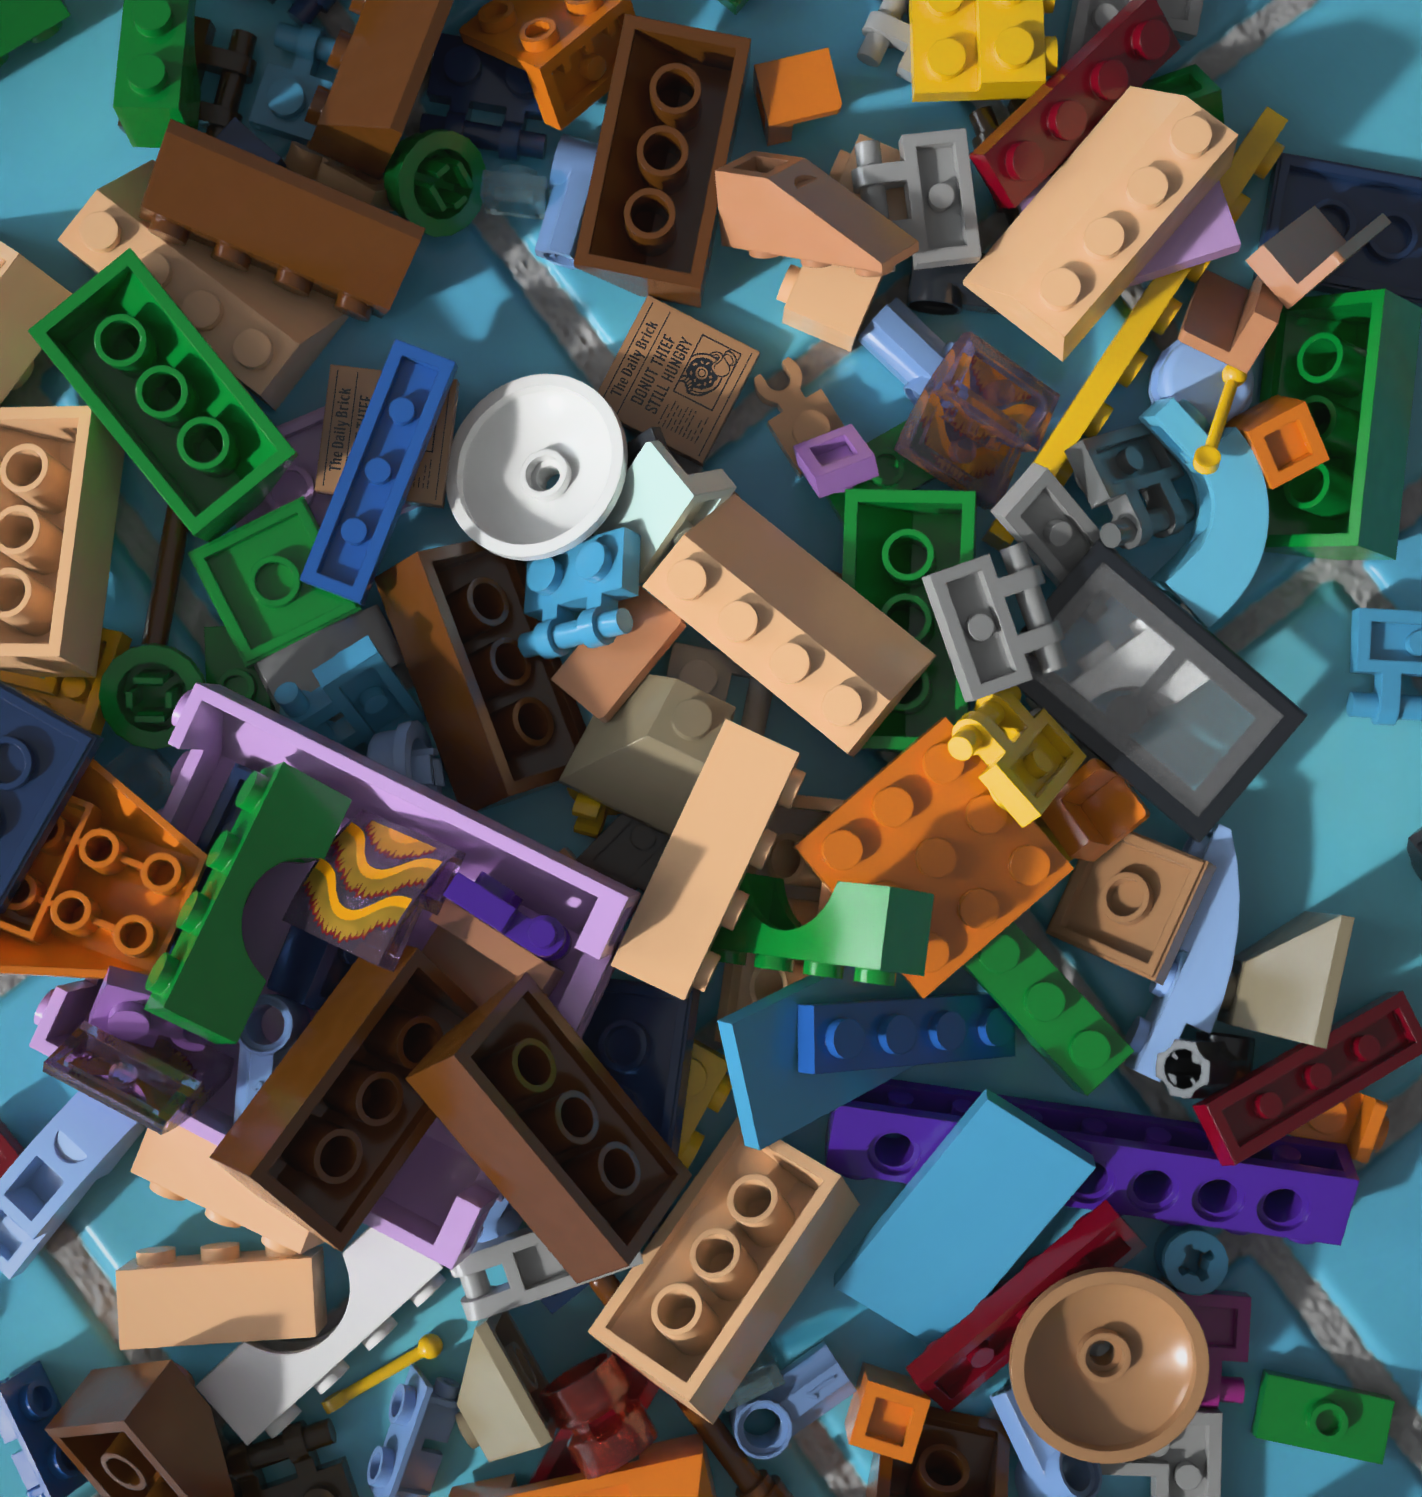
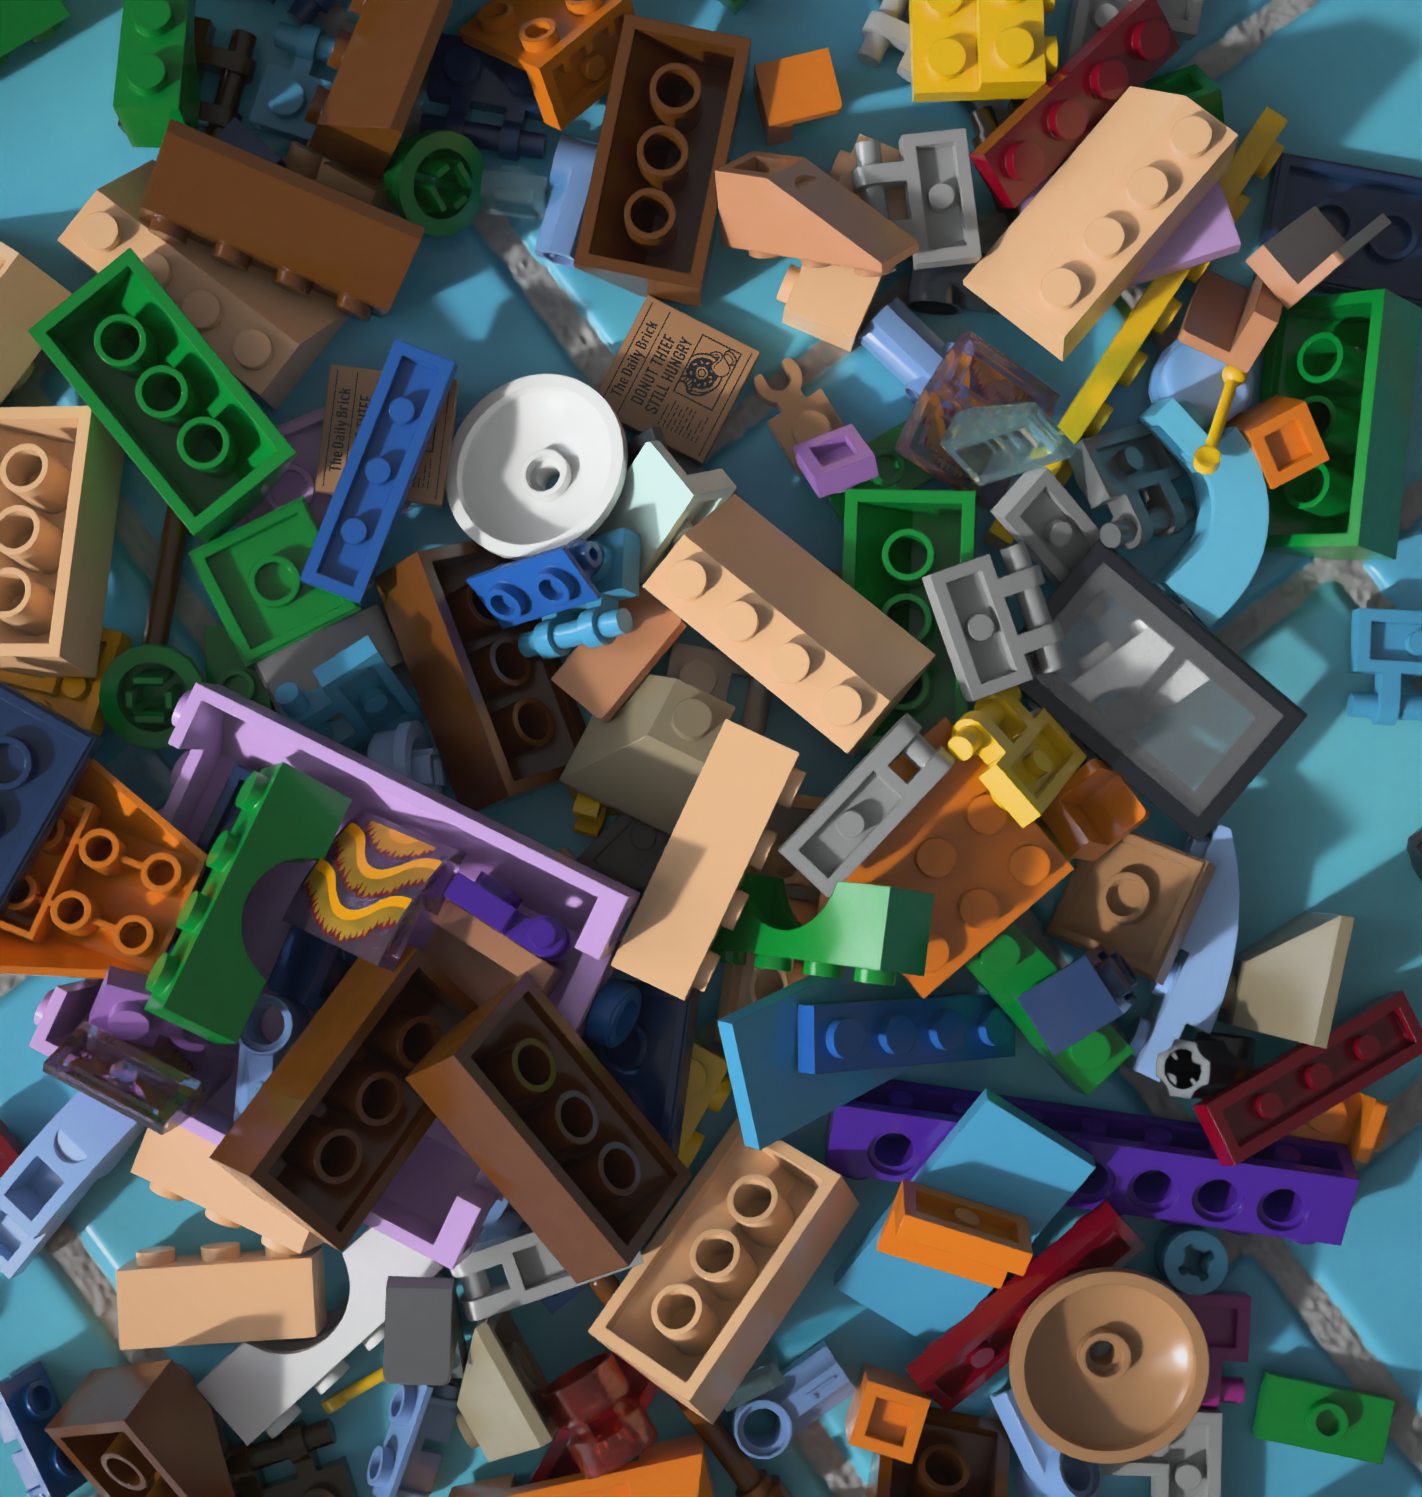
(423, 1332): none -> dark grey slope
(540, 583): none -> blue hinge
(613, 1013): none -> blue tile
(865, 807): none -> light grey plate
(955, 1235): none -> orange panel
(1004, 441): none -> clear light blue slope
(1080, 998): none -> dark blue slope

